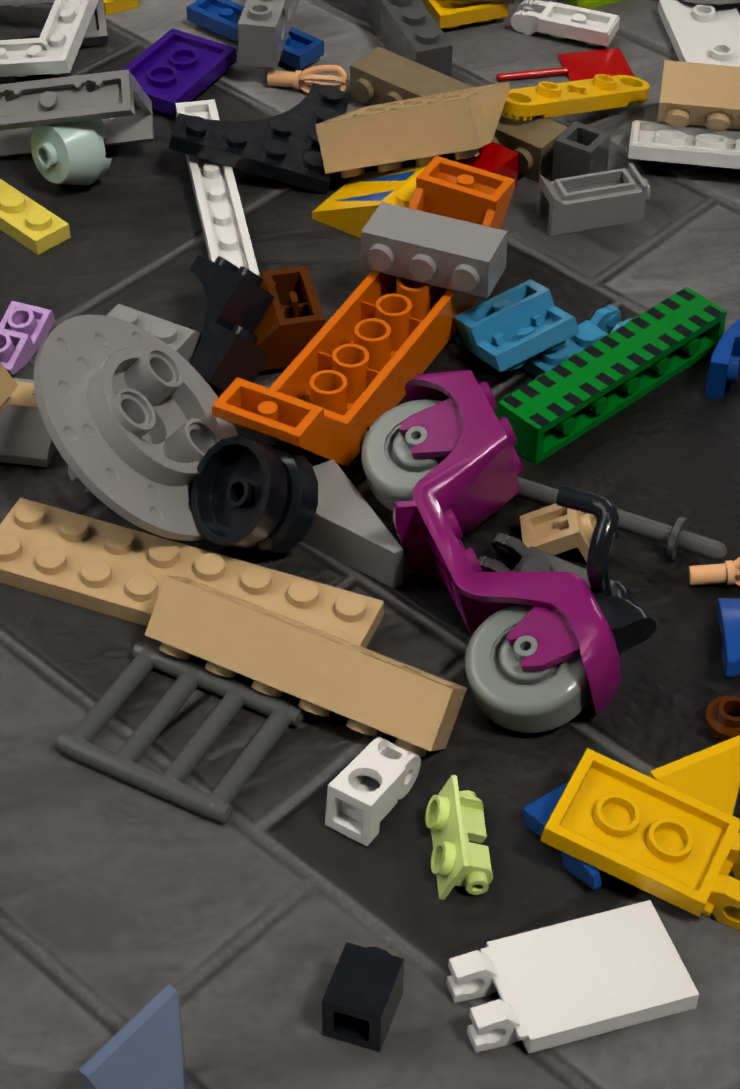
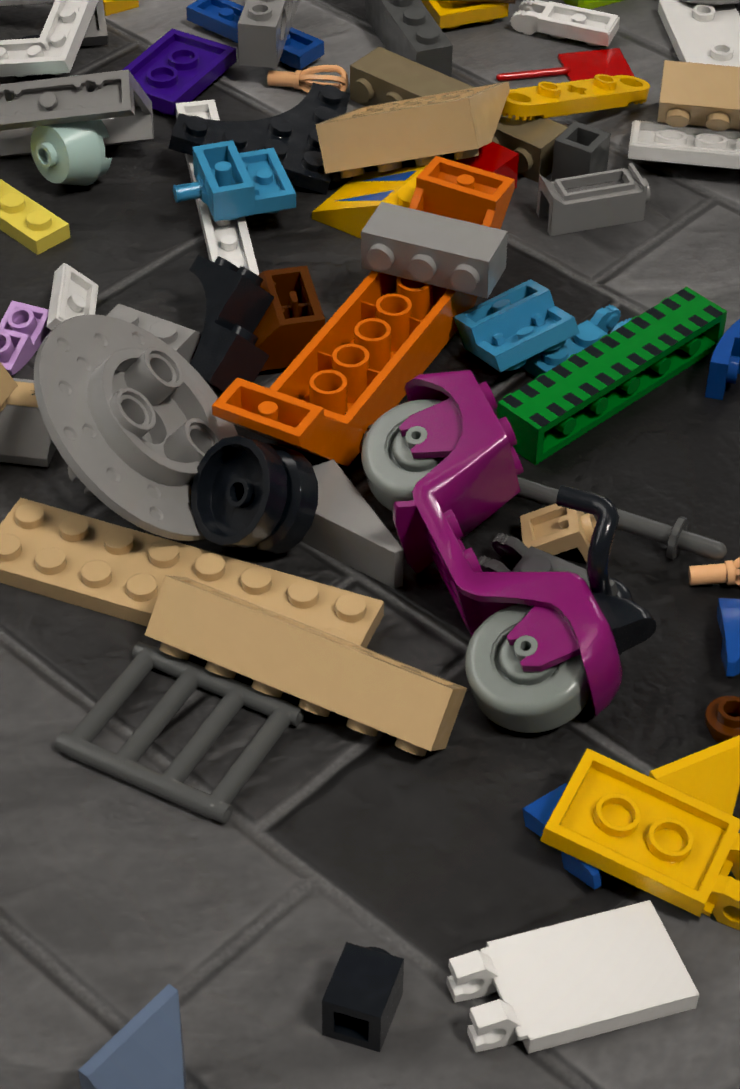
(70, 296): none -> white plate
(237, 182): none -> dark azure plate
(370, 789): white leg -> none
(454, 822): yellowish green hinge -> none

